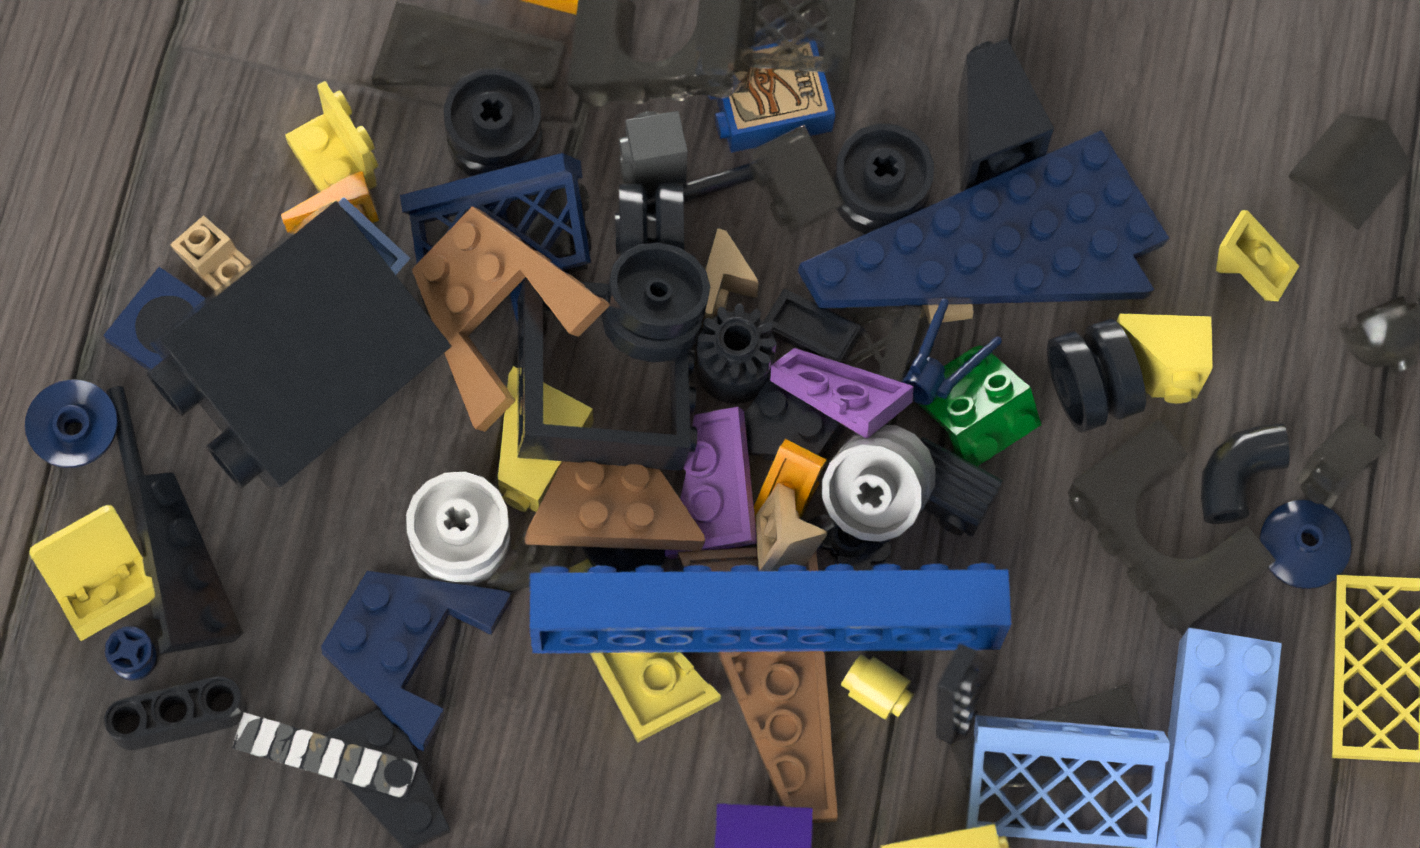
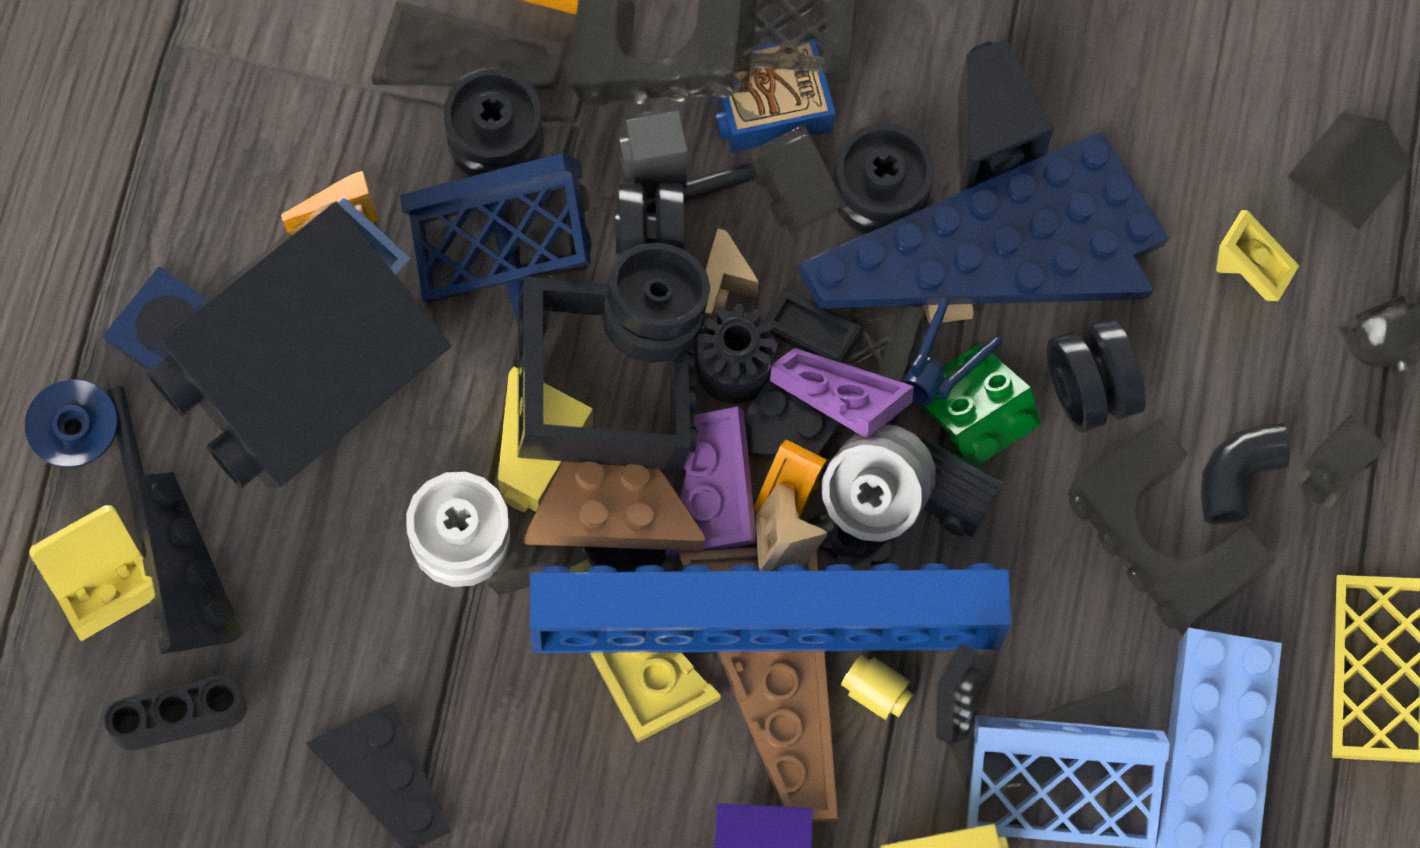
(126, 644): dark blue wheel -> none
(209, 253): tan slope -> none
(317, 753): sticker -> none
(331, 144): light yellow bracket -> none
(388, 633): dark blue wing -> none
(469, 278): medium nougat wing -> none
(1171, 353): light yellow slope -> none
(1302, 564): dark blue dish -> none

